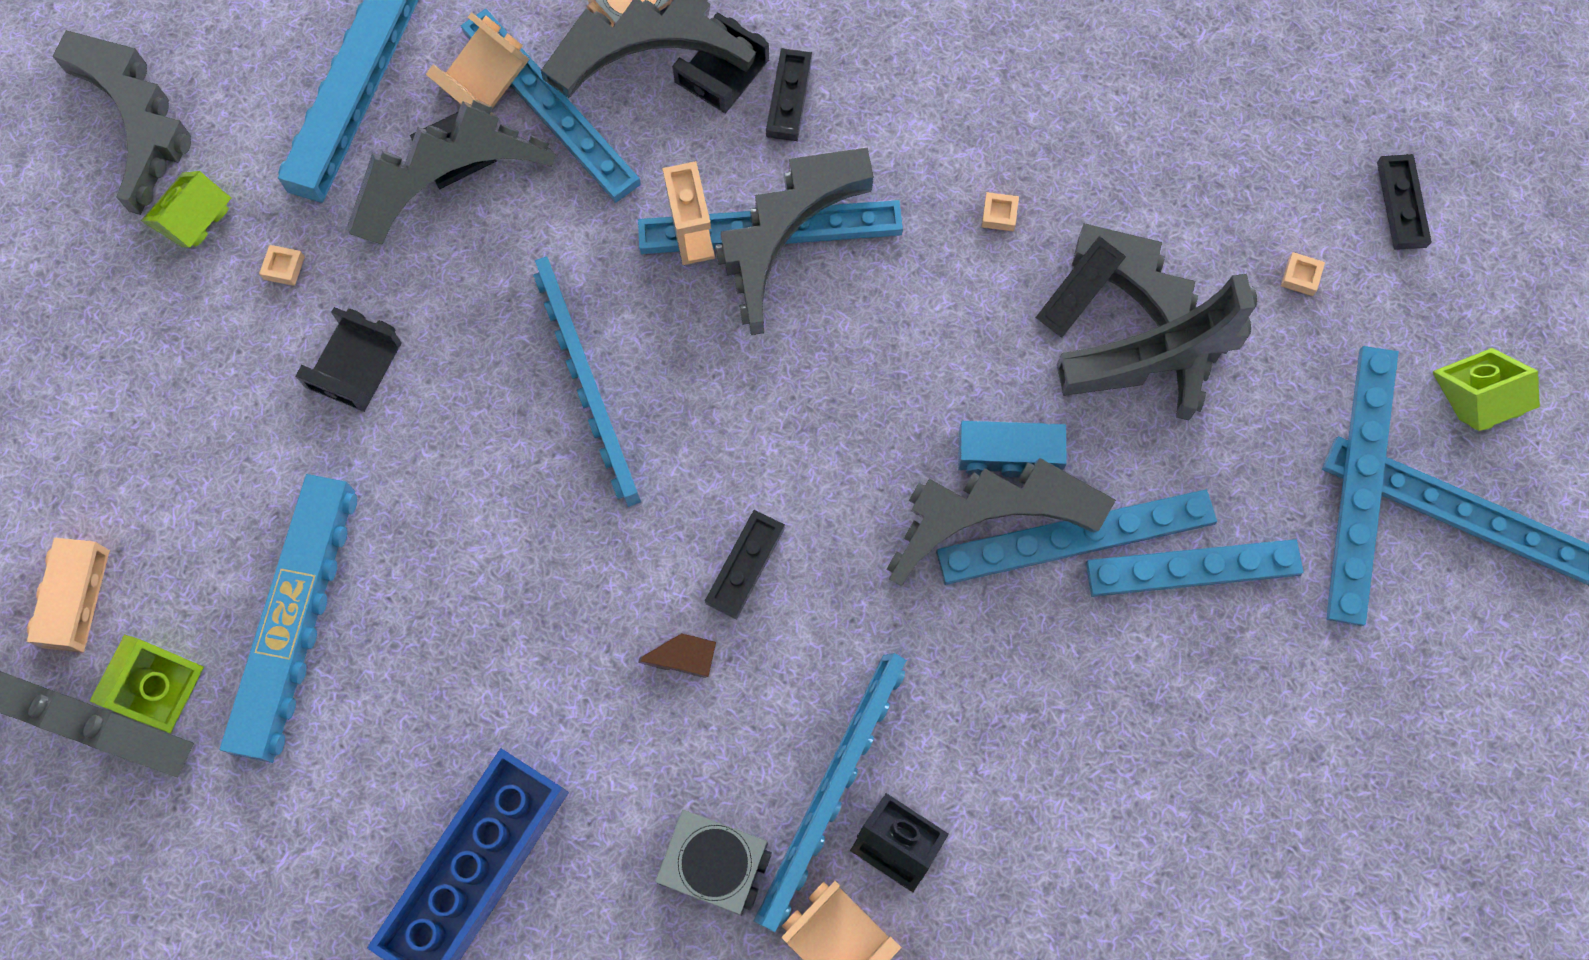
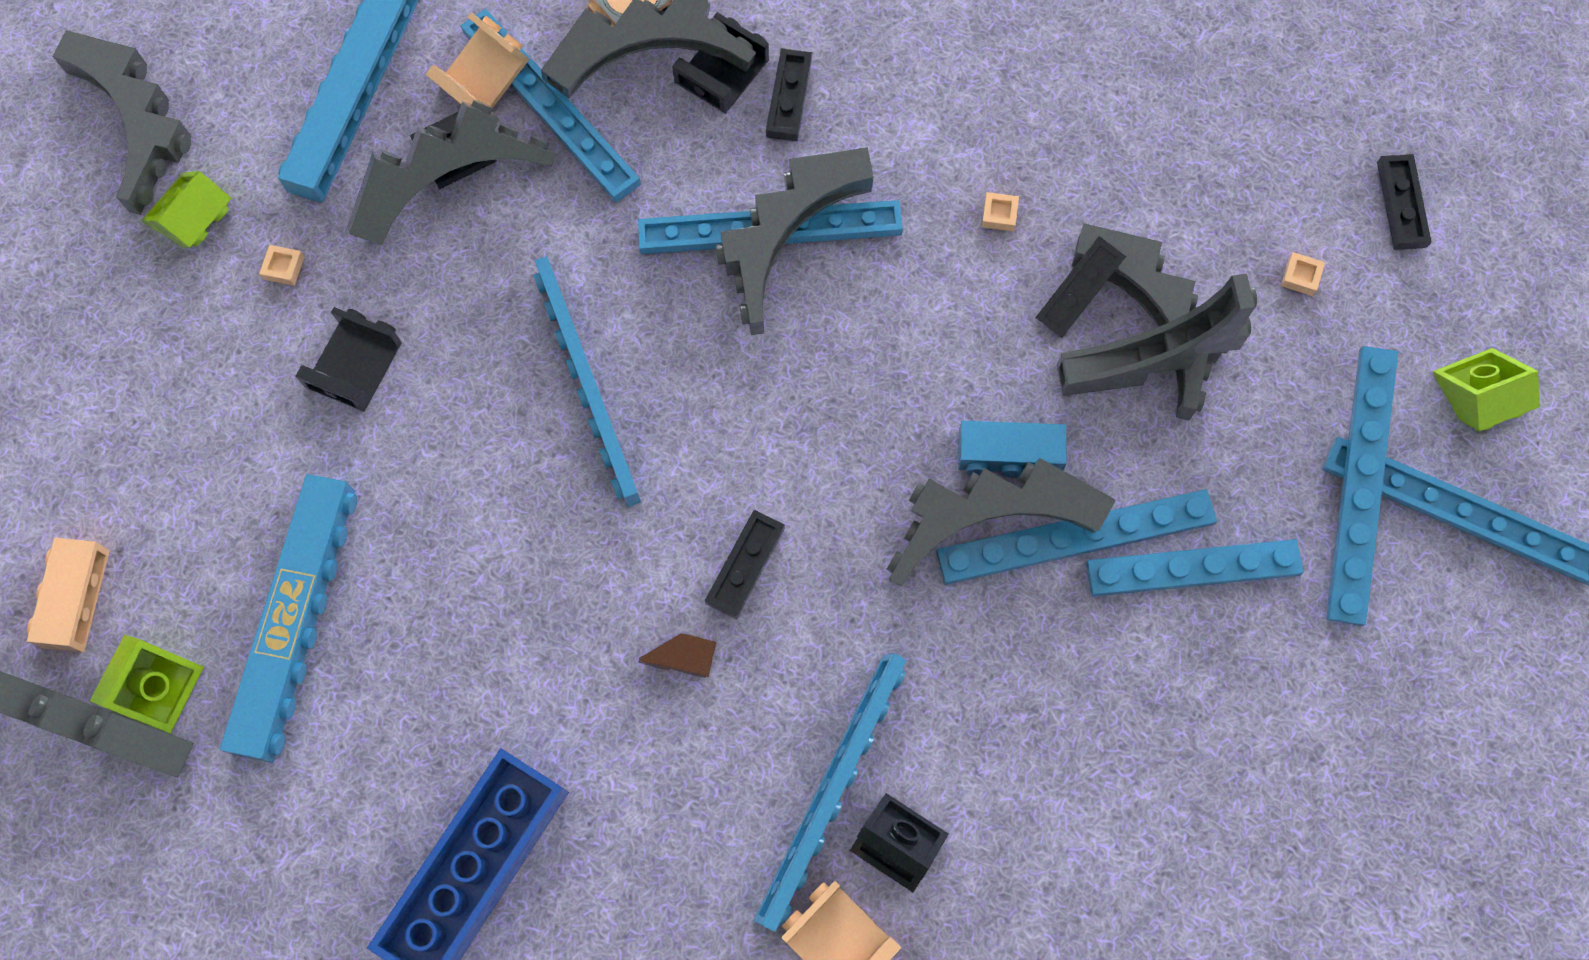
(689, 212): light nougat panel -> none
(714, 863): panel -> none

